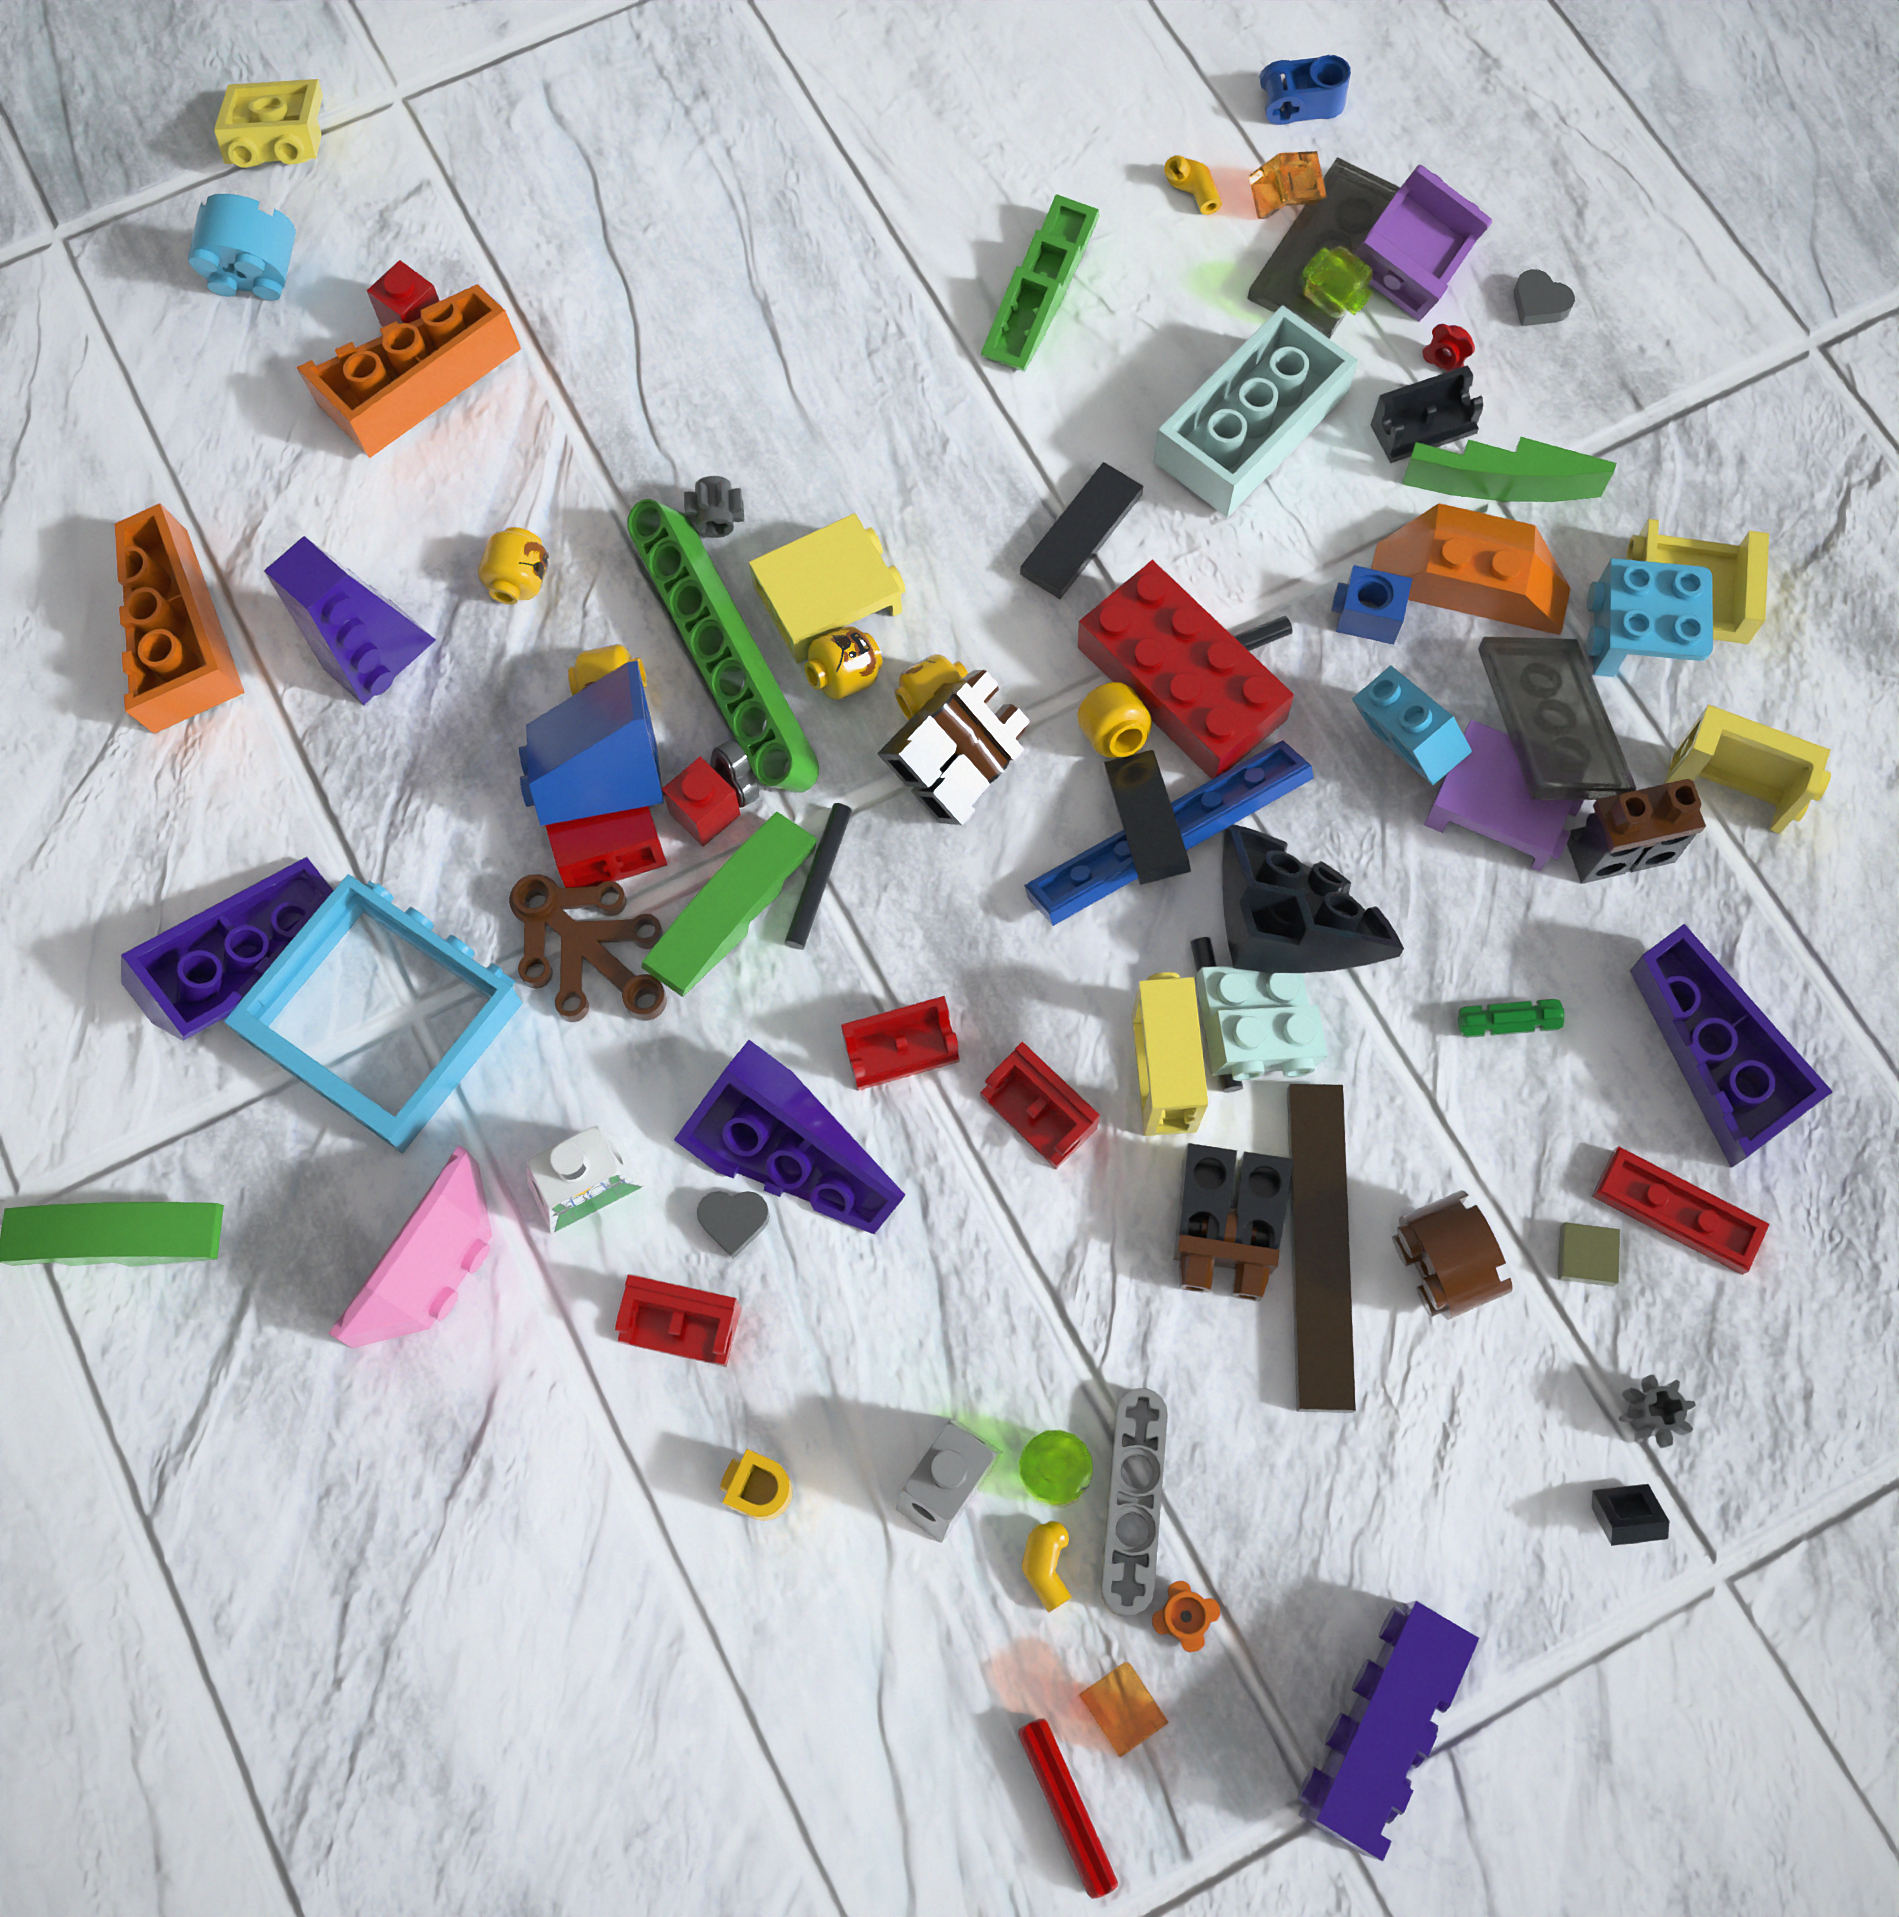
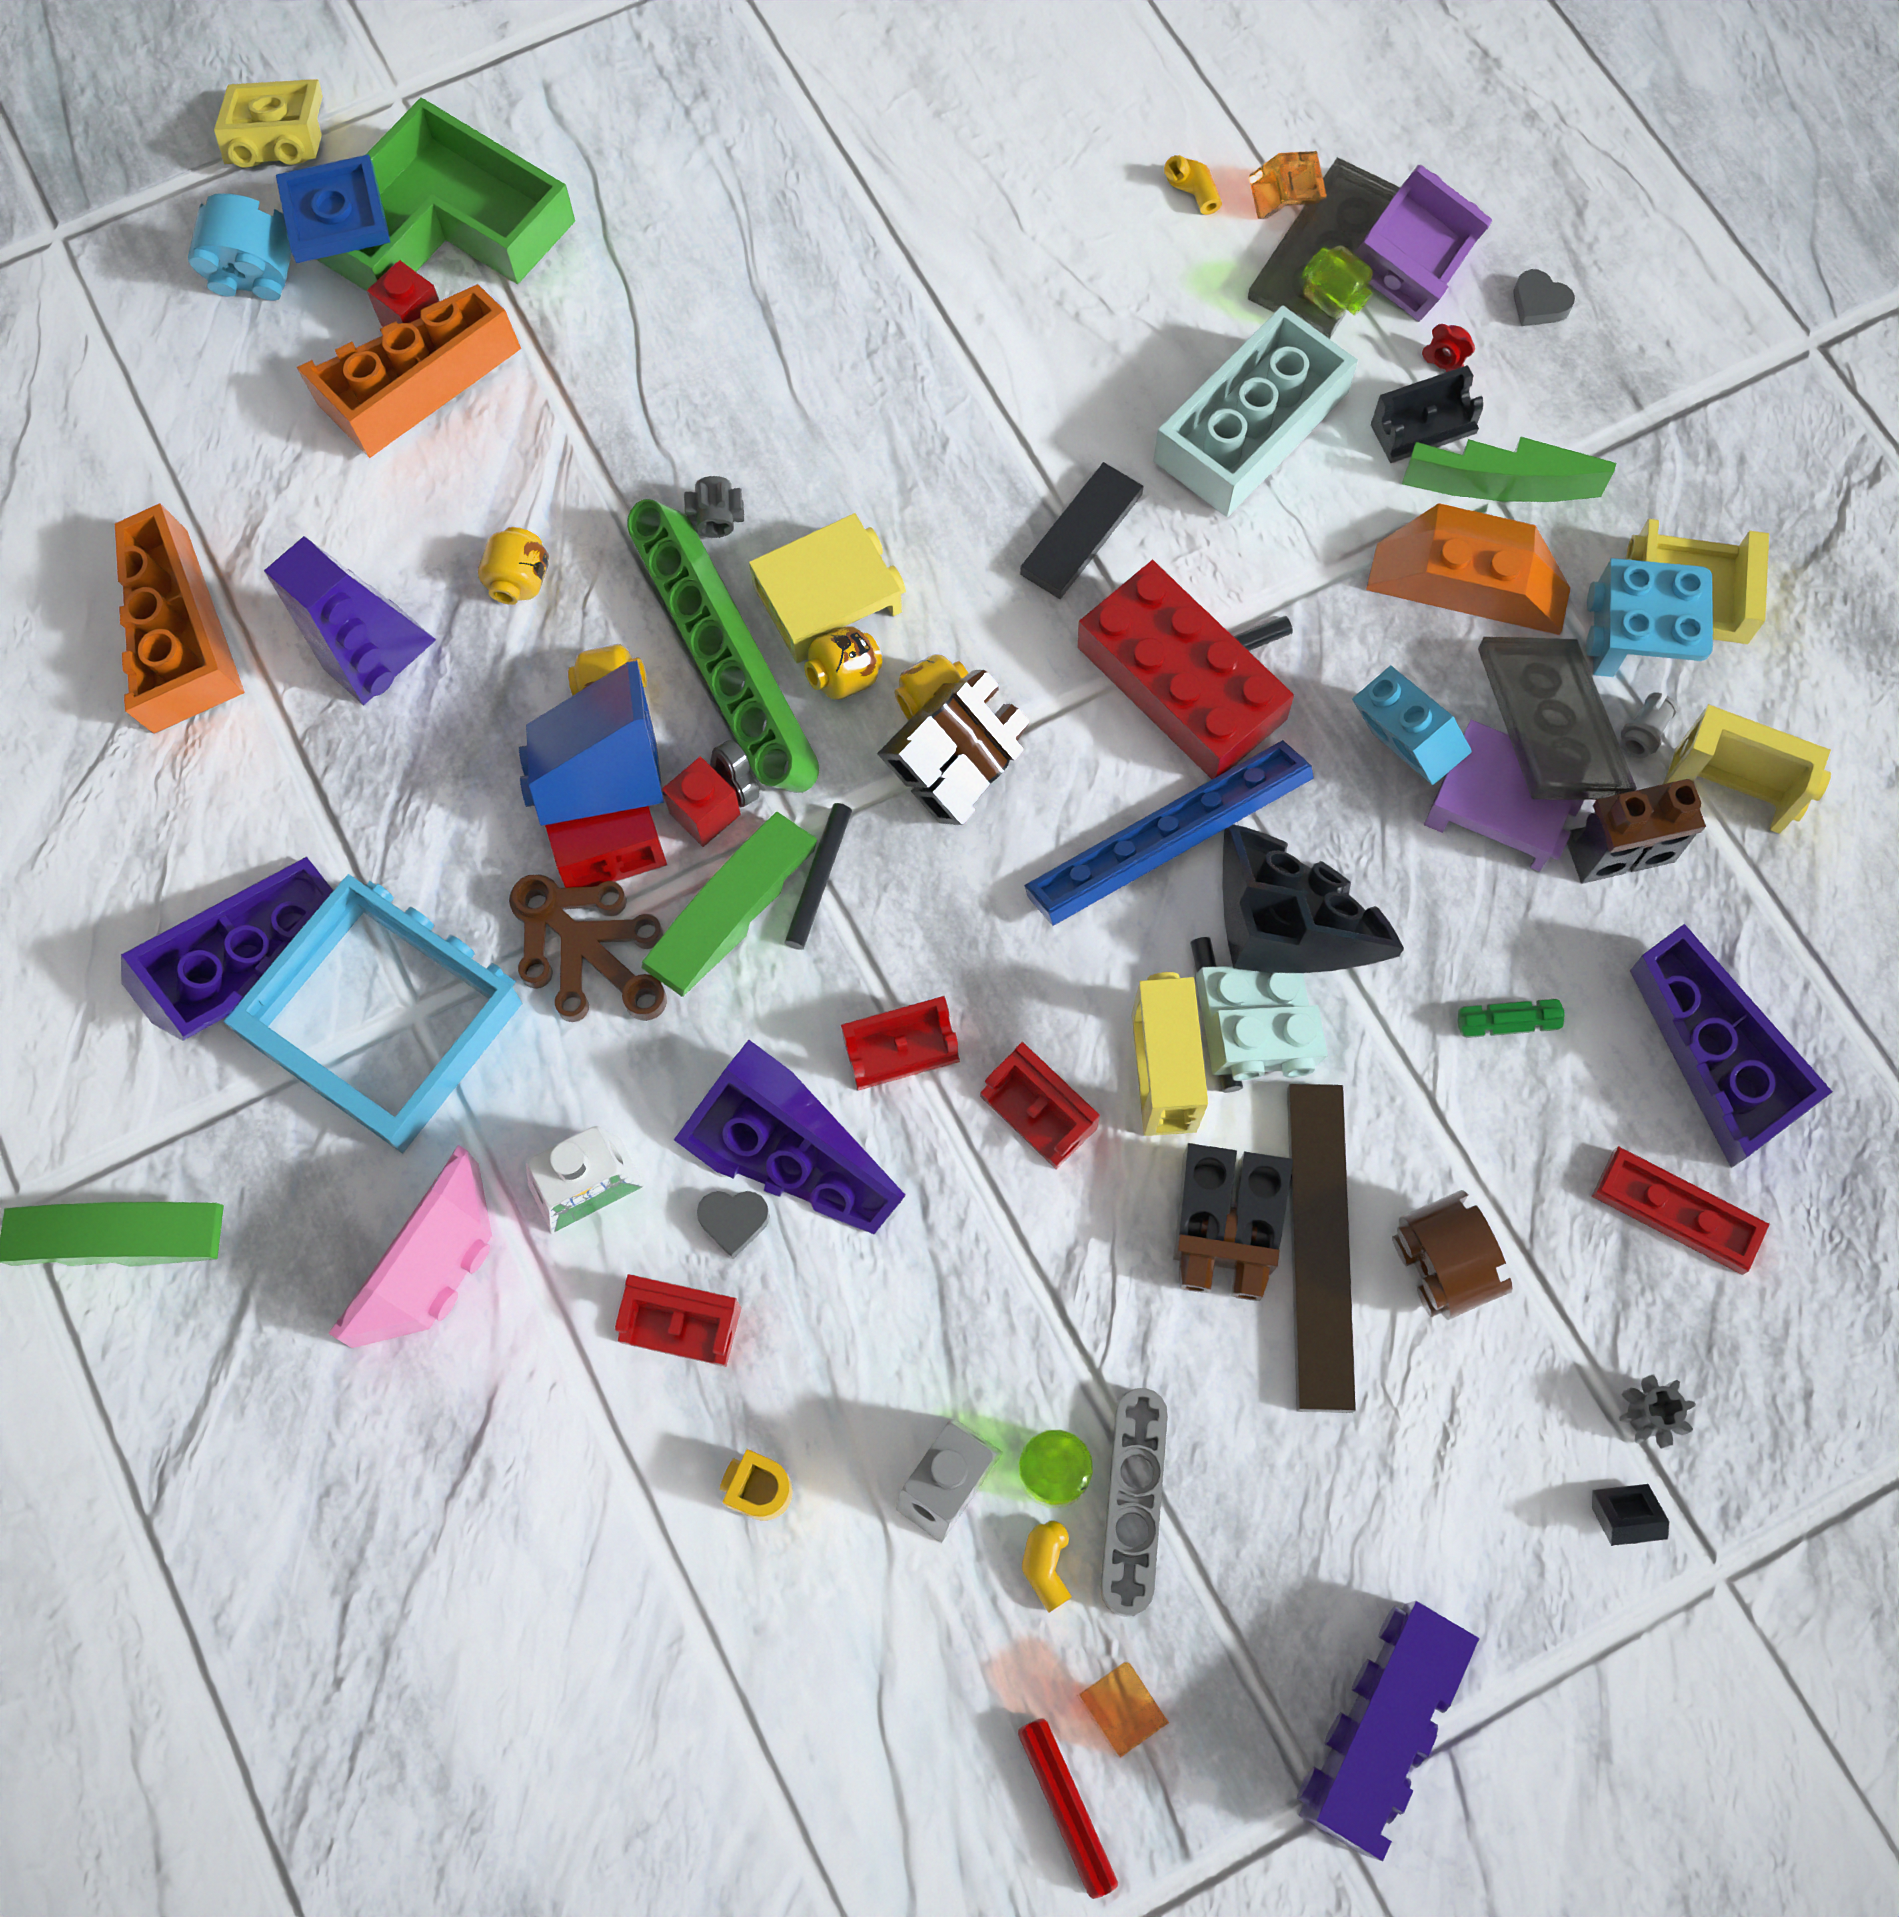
(332, 208): none -> blue tile
(459, 188): none -> bright green piece
(1040, 283): bright green slope -> none
(1114, 720): yellow head -> none
(1147, 817): black tile -> none
(1202, 1614): orange plate -> none
(1309, 91): blue piece -> none
(1385, 590): blue brick -> none
(1589, 1254): olive tile -> none
(1644, 733): none -> light grey pin

